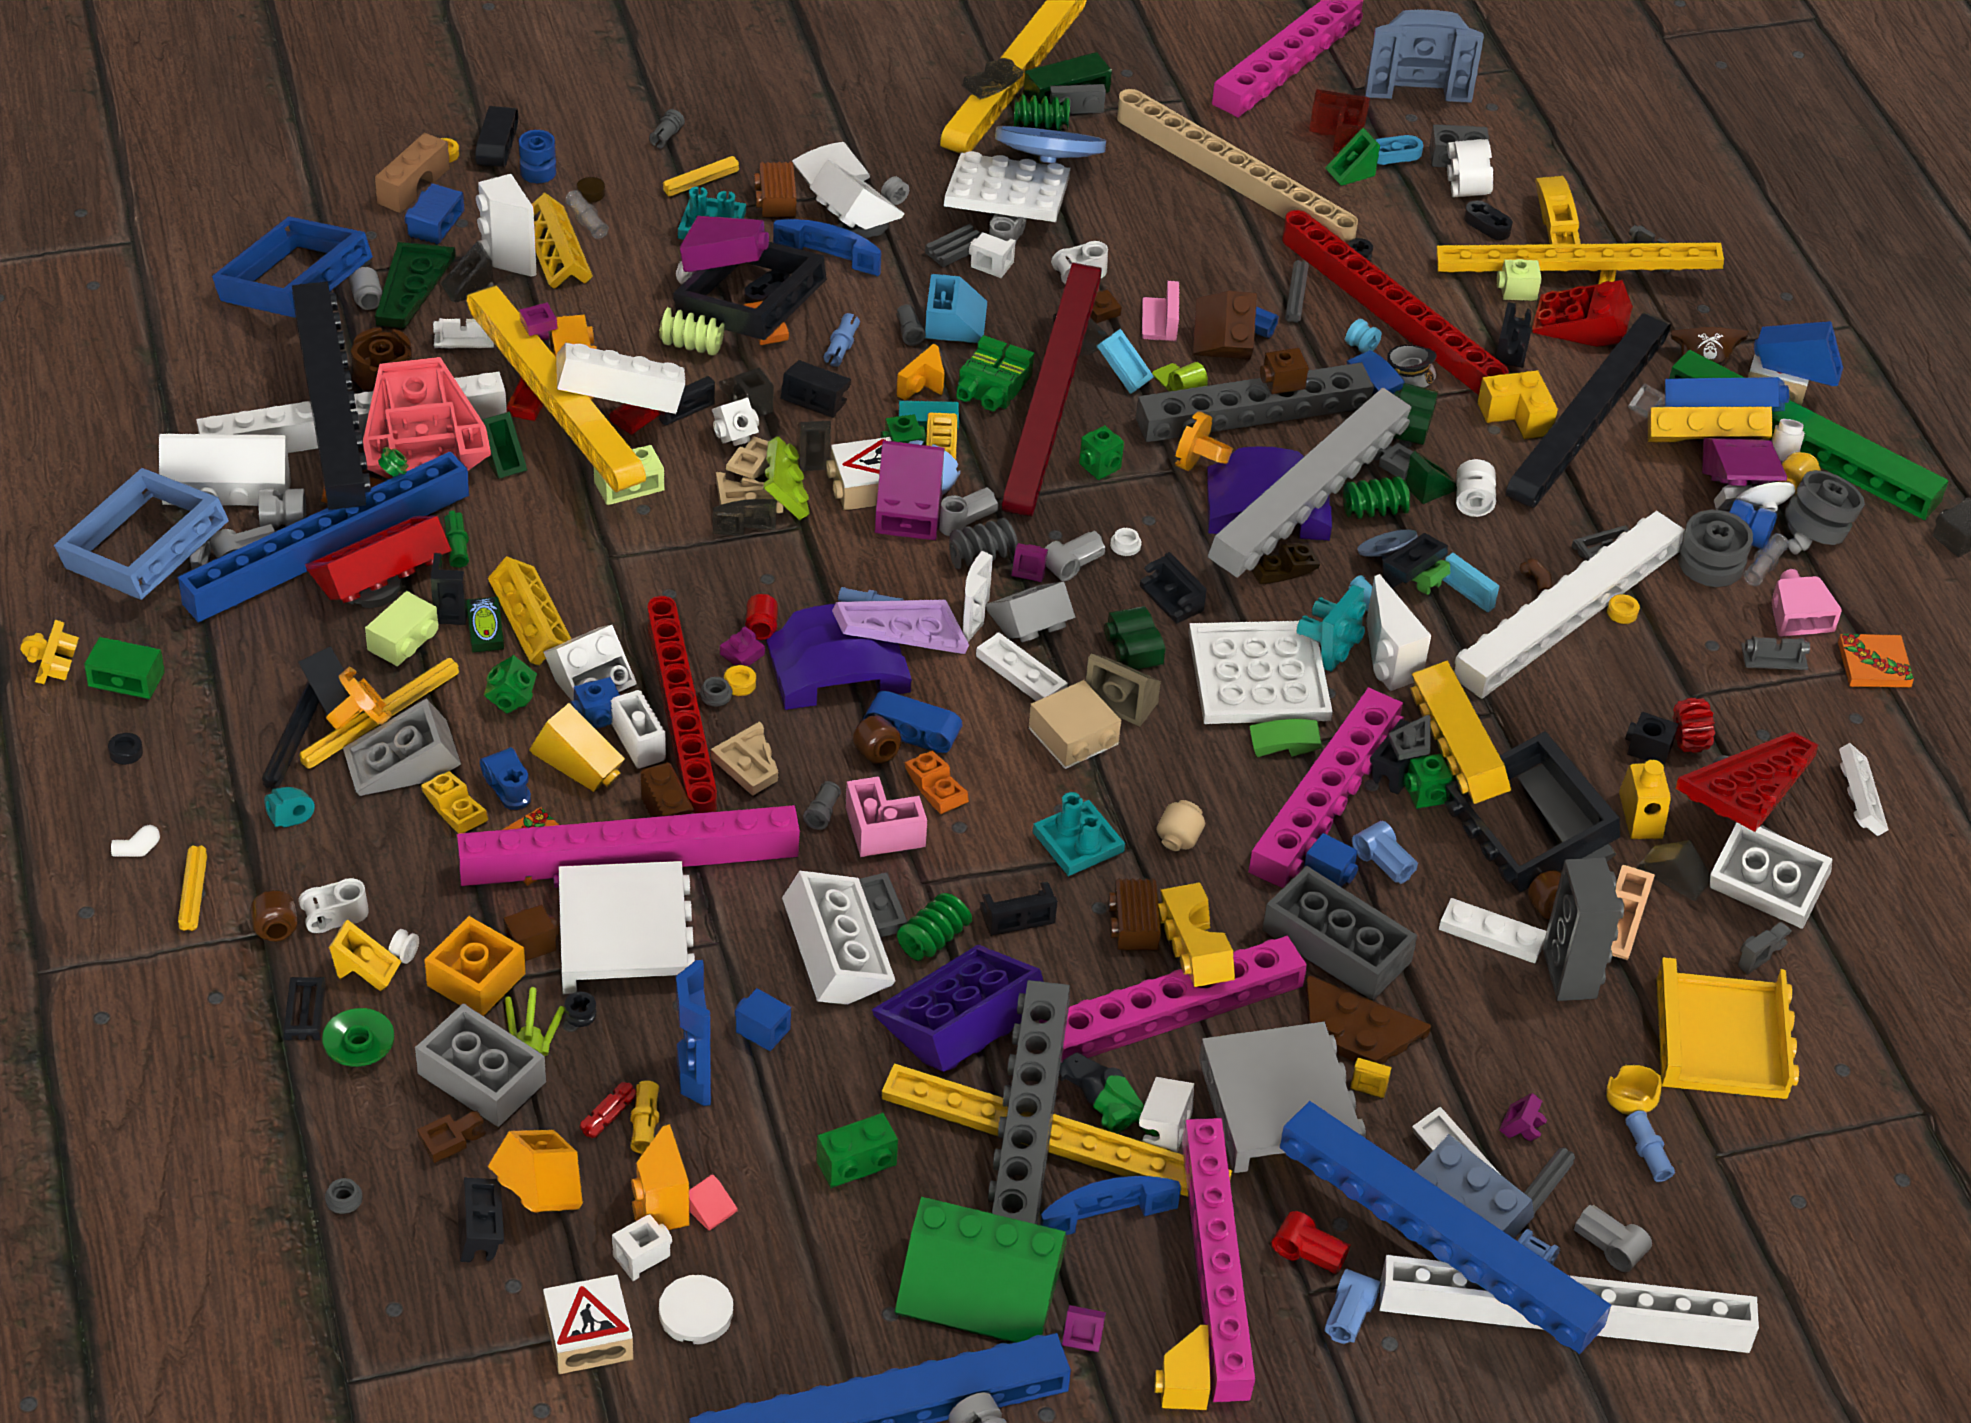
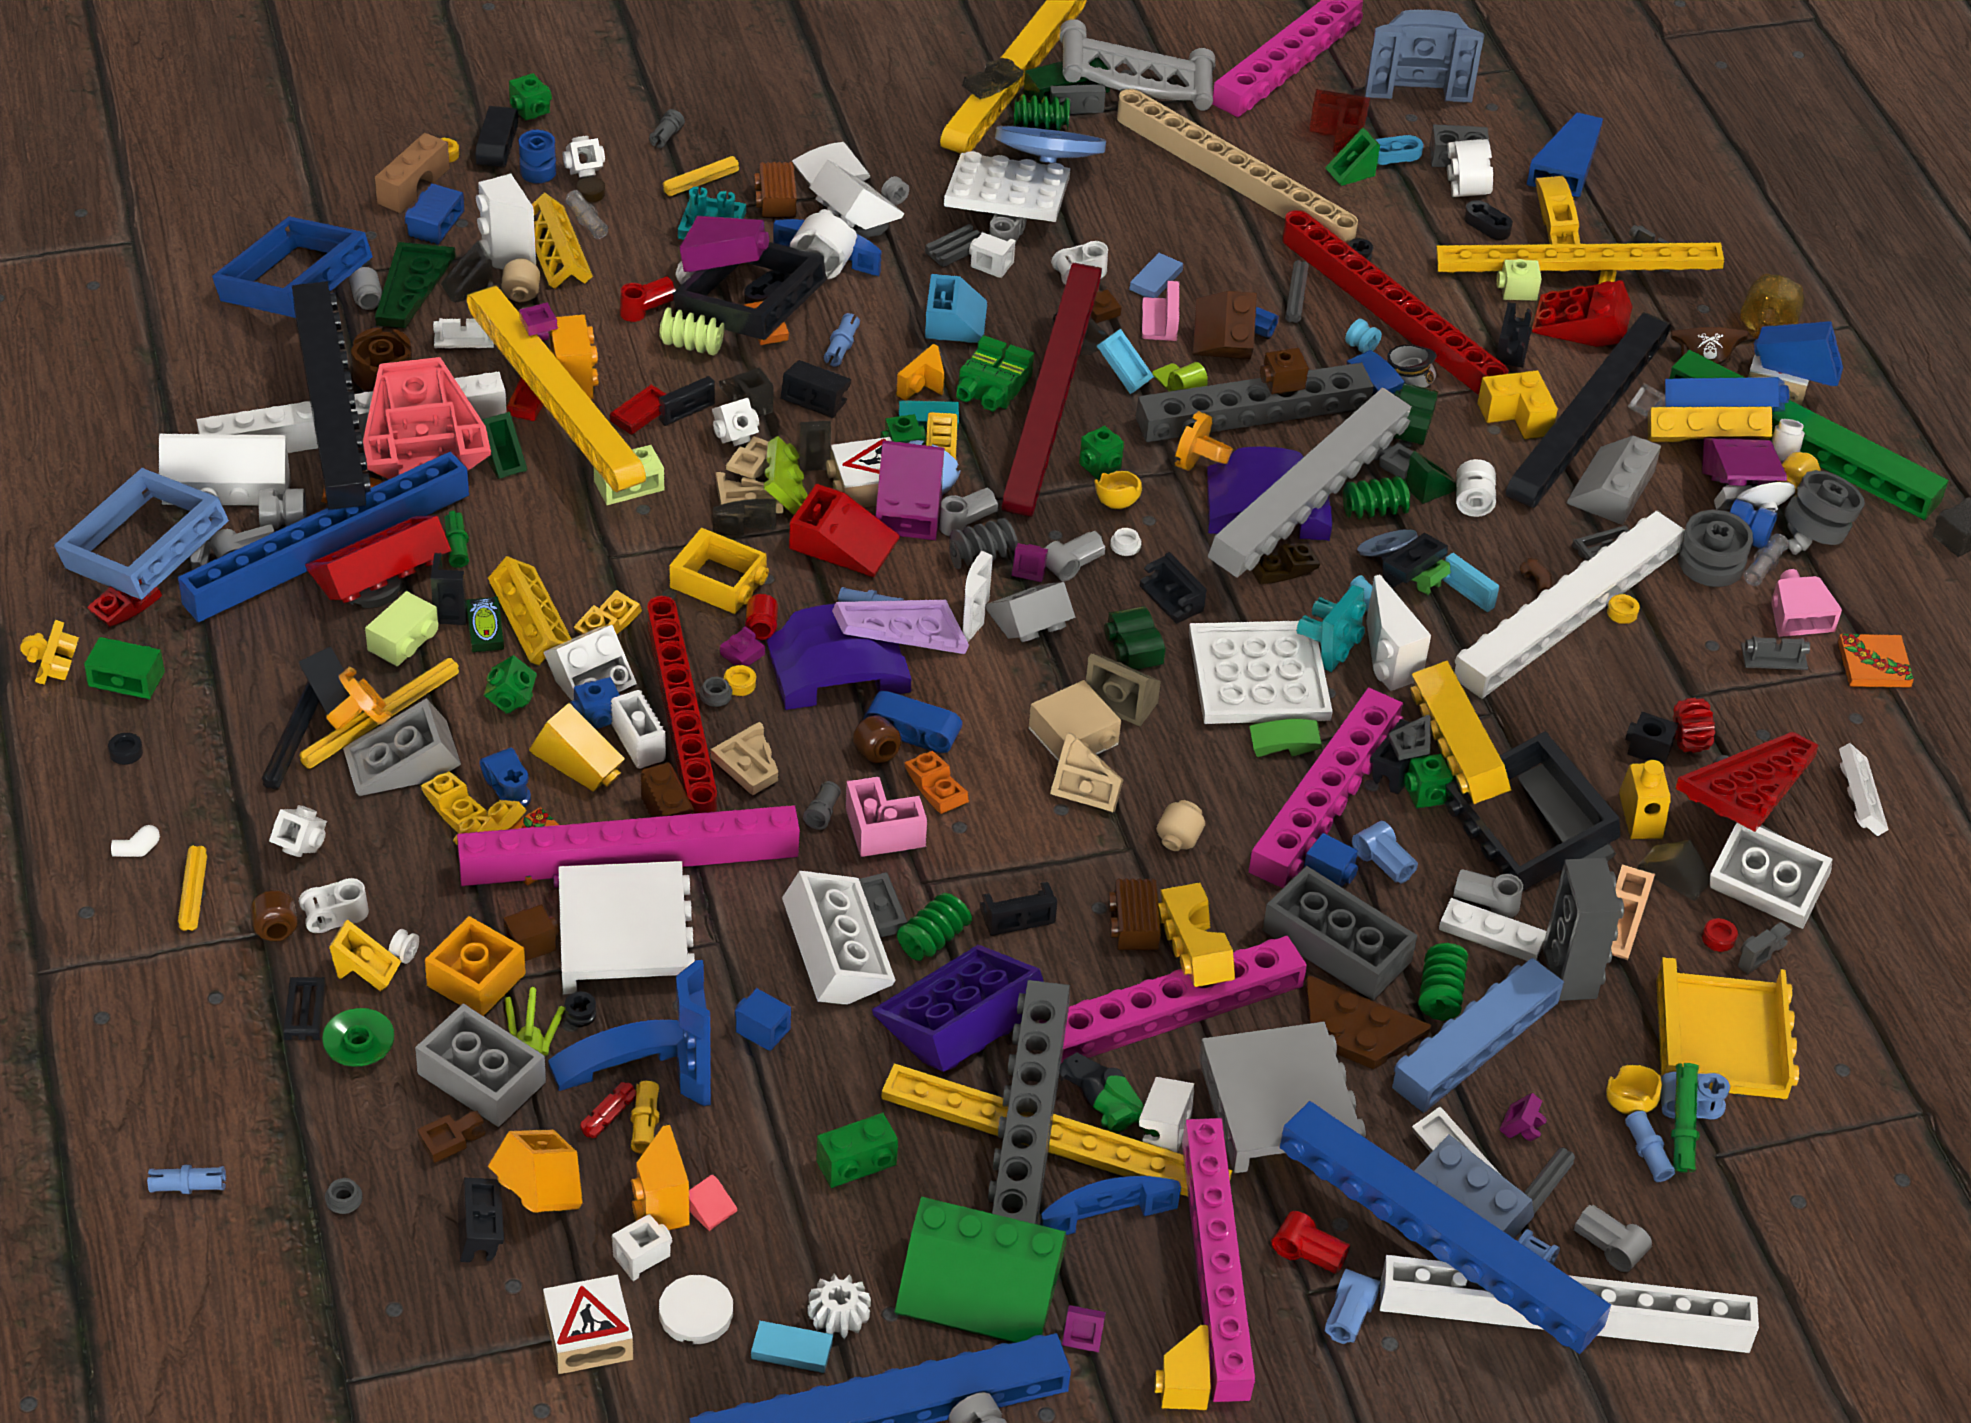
(116, 607): none -> red slope
(186, 1179): none -> medium blue pin
(288, 806): teal piece -> none
(298, 831): none -> white brick
(393, 462): green plate -> none
(500, 817): none -> yellow slope
(520, 280): none -> tan head
(529, 96): none -> green brick
(590, 149): none -> white brick
(614, 1047): none -> blue slope
(615, 611): none -> yellow slope
(619, 377): white slope -> none
(639, 298): none -> red piece
(727, 552): none -> yellow window
(792, 1346): none -> medium azure tile
(826, 236): none -> white brick
(839, 1305): none -> white gear
(841, 532): none -> red slope
(911, 328): dark grey pin -> none
(1019, 667): white plate -> none
(1078, 835): teal plate -> none
(1085, 776): none -> tan wing
(1118, 489): none -> yellow hair
(1155, 275): none -> medium blue tile
(1195, 72): none -> light grey piece
(1370, 1077): yellow tile -> none
(1443, 981): none -> green piece
(1476, 1034): none -> medium blue brick
(1499, 893): none -> light grey piece
(1543, 892): reddish brown head -> none
(1568, 153): none -> blue slope
(1616, 478): none -> light grey slope
(1685, 1126): none -> green pin
(1704, 1095): none -> medium blue piece
(1719, 935): none -> red tile
(1772, 302): none -> clear yellow brick

